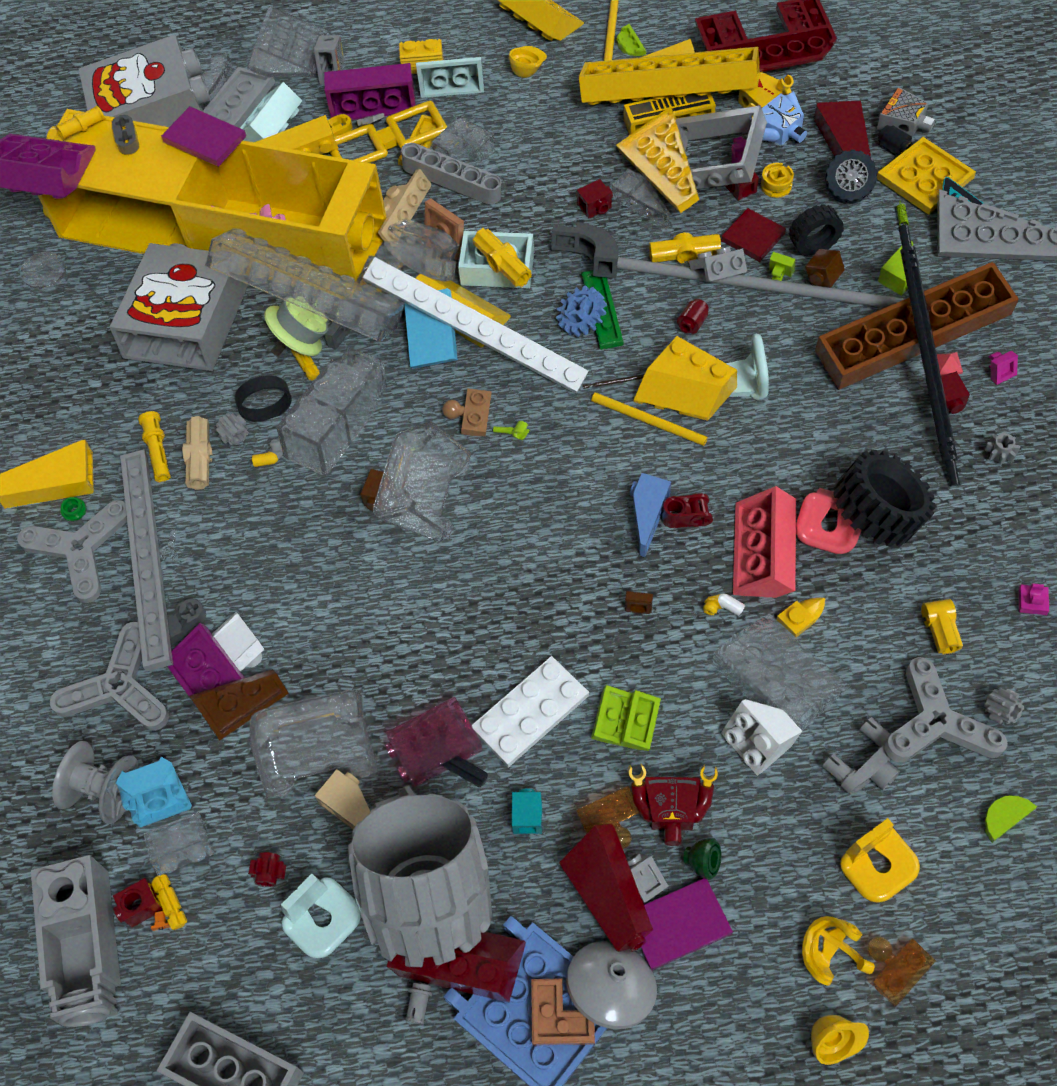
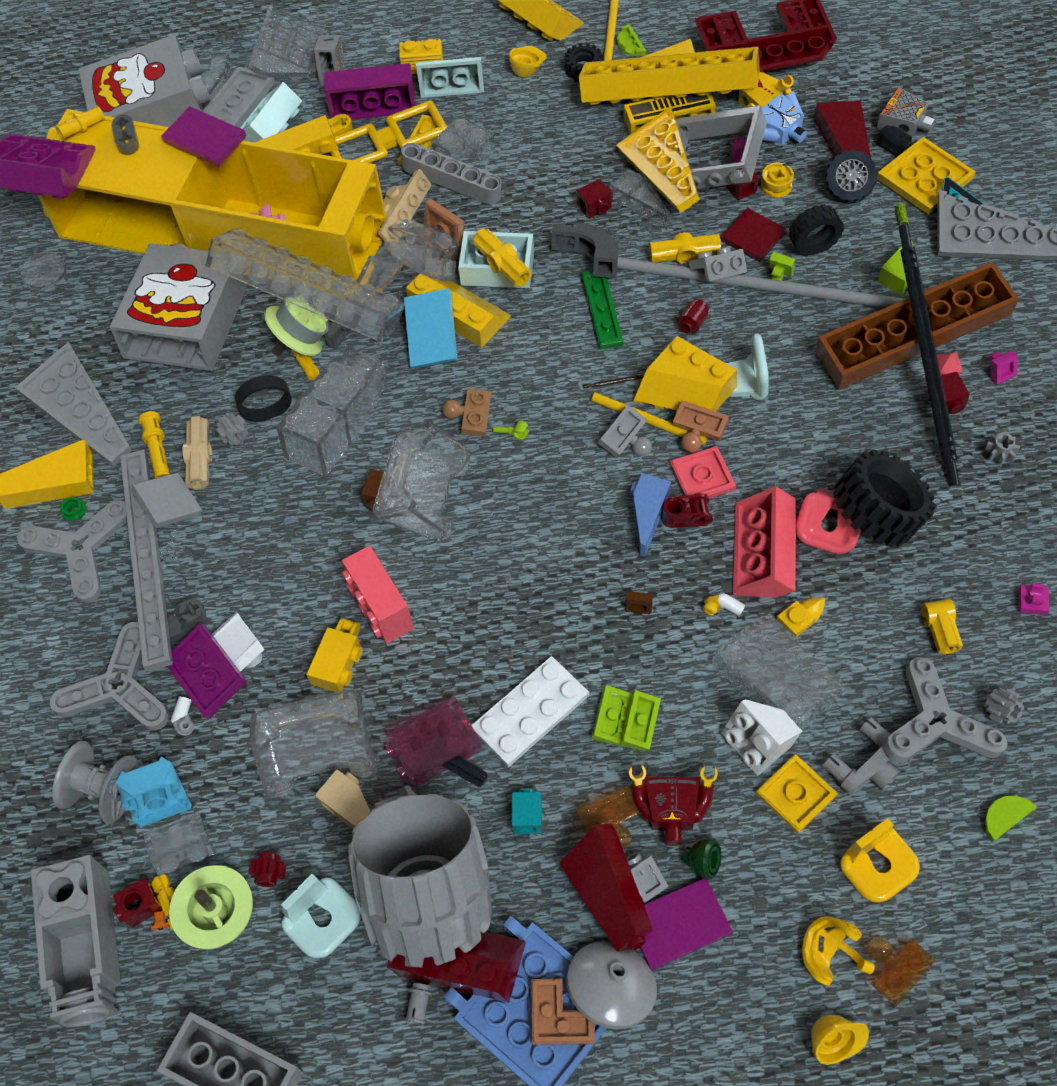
(71, 400): none -> light grey wing
(166, 500): none -> light grey tile
(180, 717): none -> arm
(211, 907): none -> yellowish green piece
(234, 703): reddish brown wing -> none
(270, 457): yellow arm -> none
(336, 657): none -> yellow brick
(370, 119): light grey piece -> none
(376, 595): none -> coral brick
(475, 325): white plate -> none
(579, 54): none -> black tyre
(581, 311): medium blue gear -> none
(624, 432): none -> light grey plate
(699, 422): none -> nougat plate
(703, 473): none -> coral tile
(796, 793): none -> yellow tile
(825, 268): reddish brown brick -> none

